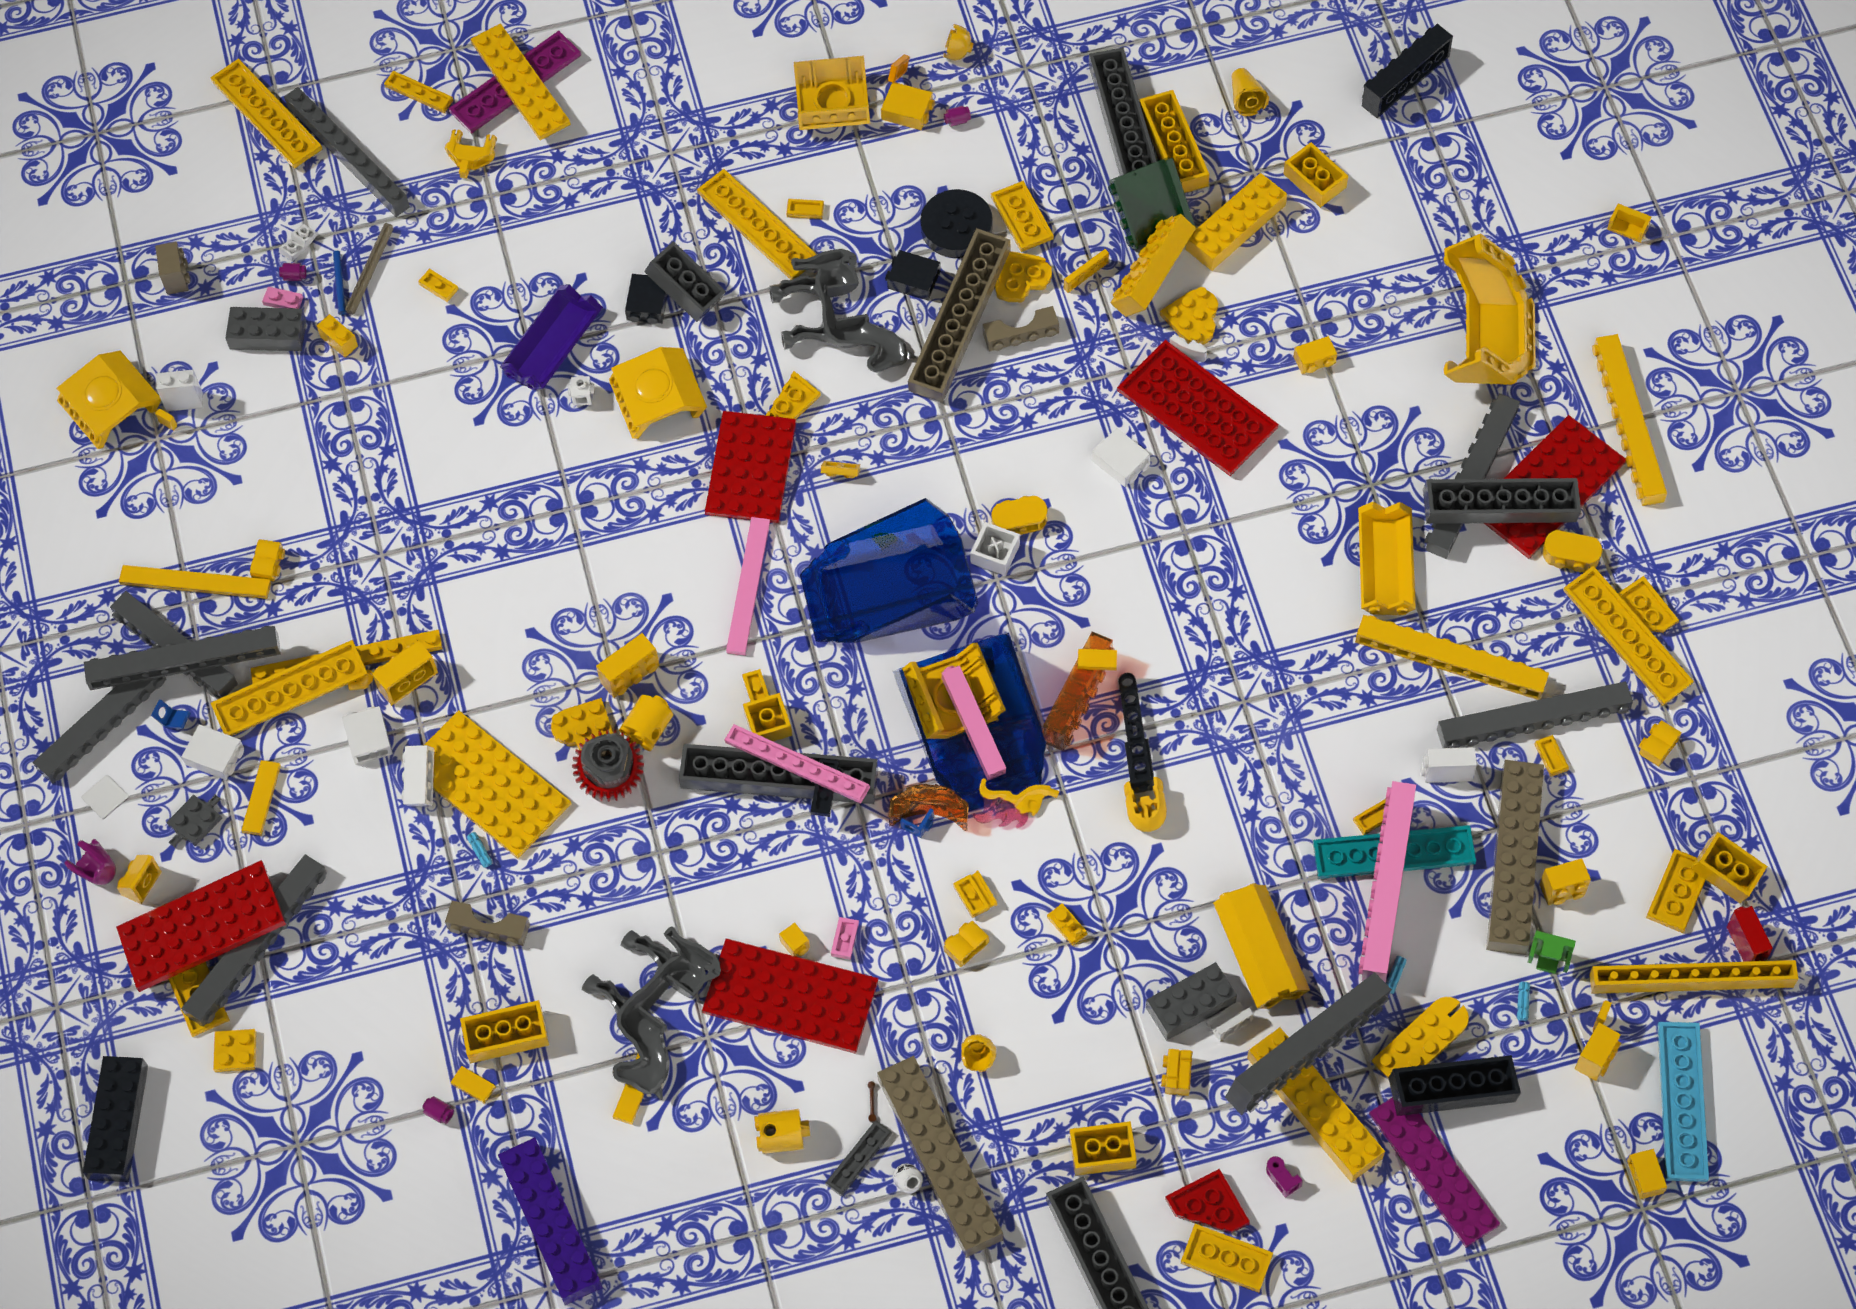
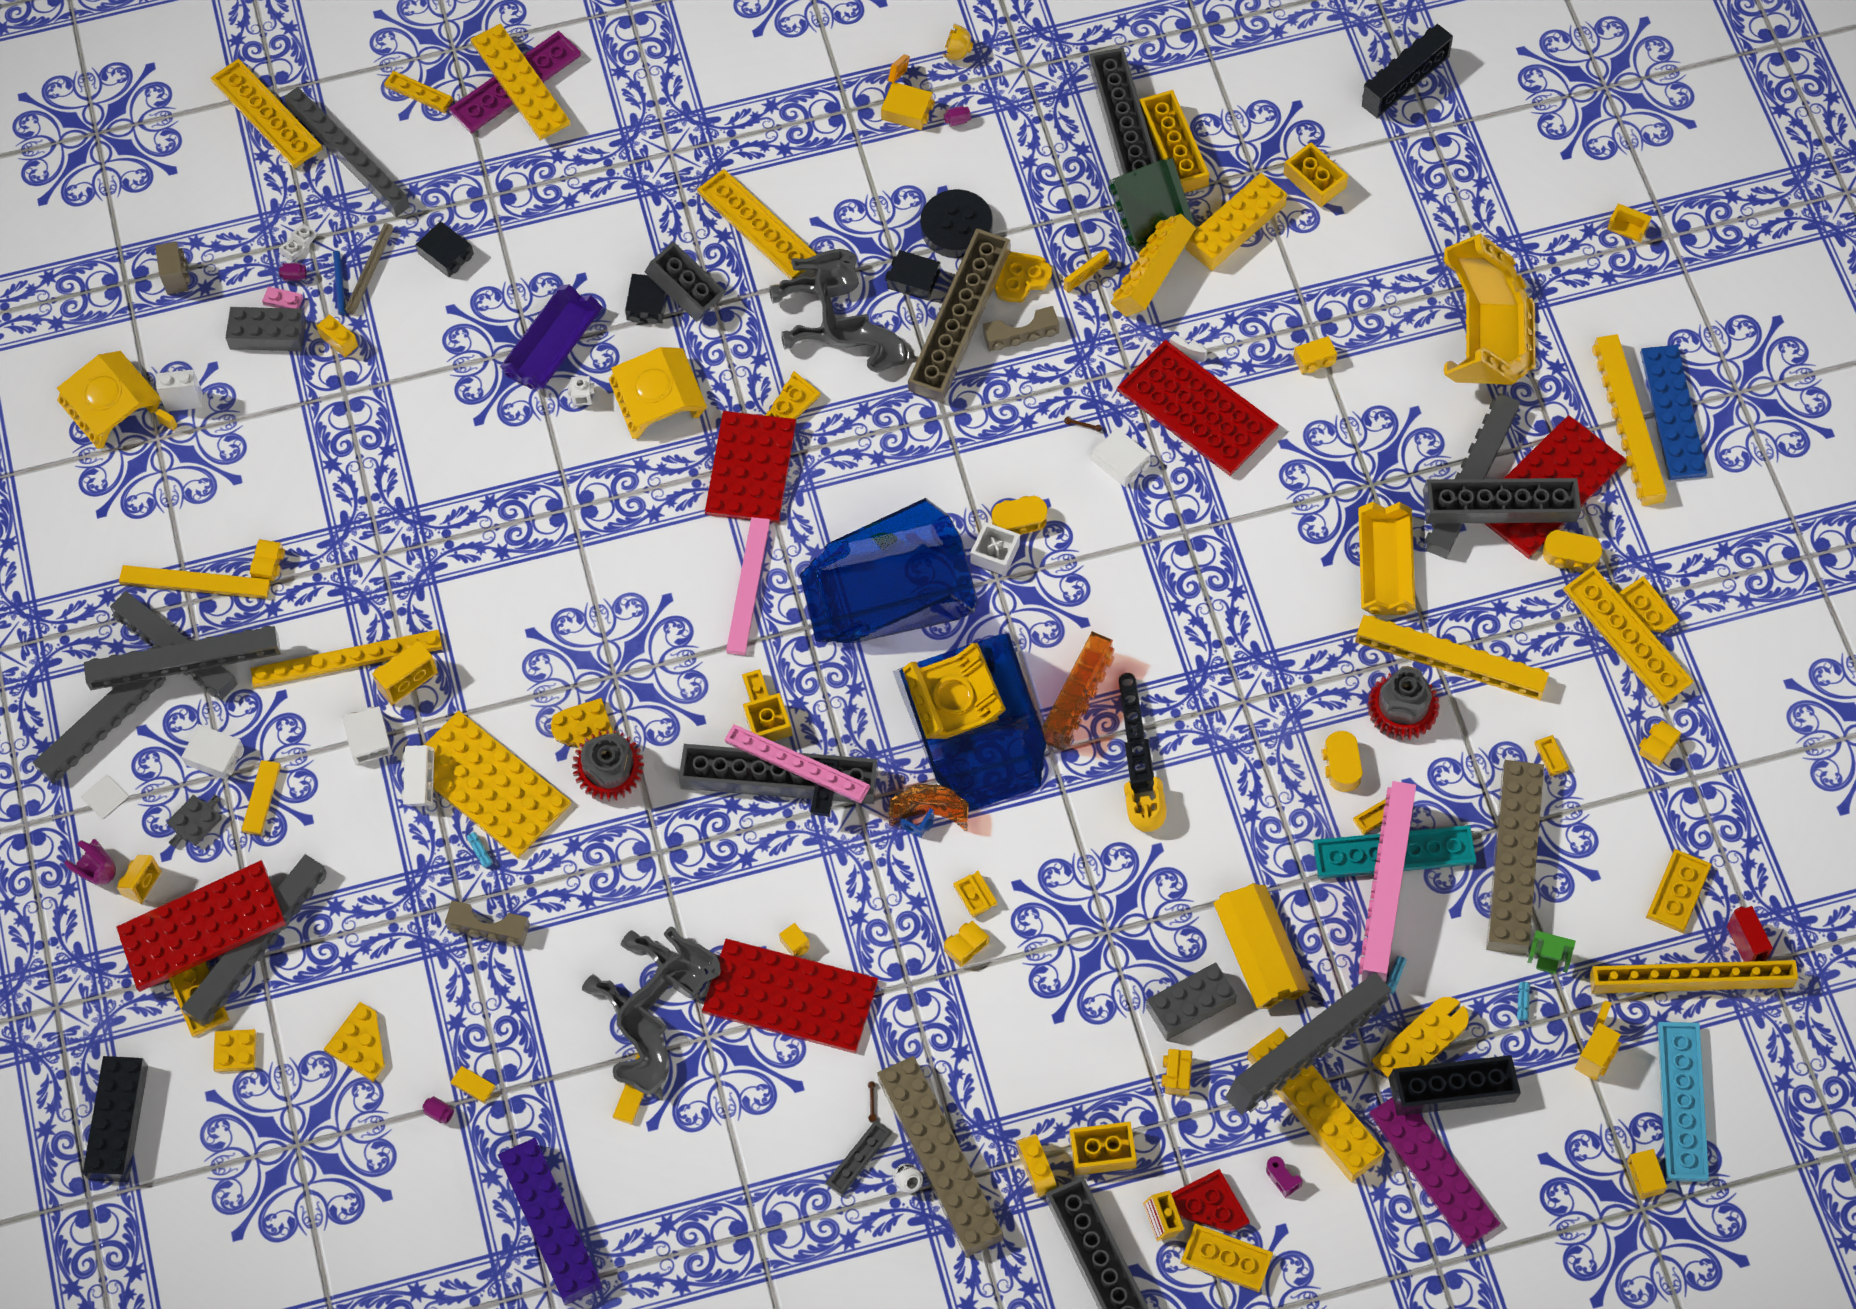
(173, 718): blue bracket -> none
(289, 688): yellow plate -> none
(359, 1043): none -> yellow plate
(362, 683): yellow arm -> none
(438, 285): yellow plate -> none
(444, 249): none -> black brick
(467, 156): yellow connector -> none
(504, 1031): yellow brick -> none
(628, 665): yellow brick -> none
(647, 721): yellow cylinder -> none
(788, 1132): yellow cylinder -> none
(805, 208): yellow tile -> none
(831, 92): yellow panel -> none
(837, 468): yellow plate -> none
(844, 938): bright pink plate -> none
(973, 722): bright pink brick -> none
(978, 1053): yellow hair -> none
(1012, 807): piece -> none
(1022, 216): yellow plate -> none
(1036, 1165): none -> yellow brick
(1067, 924): yellow plate -> none
(1068, 420): none -> reddish brown hinge
(1097, 659): yellow tile -> none
(1163, 1215): none -> yellow brick
(1193, 315): yellow plate -> none
(1230, 1020): white panel -> none
(1248, 93): yellow cone -> none
(1342, 761): none -> yellow brick
(1403, 704): none -> dark grey piece
(1449, 765): white brick -> none
(1535, 715): dark grey brick -> none
(1565, 882): yellow brick -> none
(1673, 412): none -> blue plate
(1729, 867): yellow brick -> none

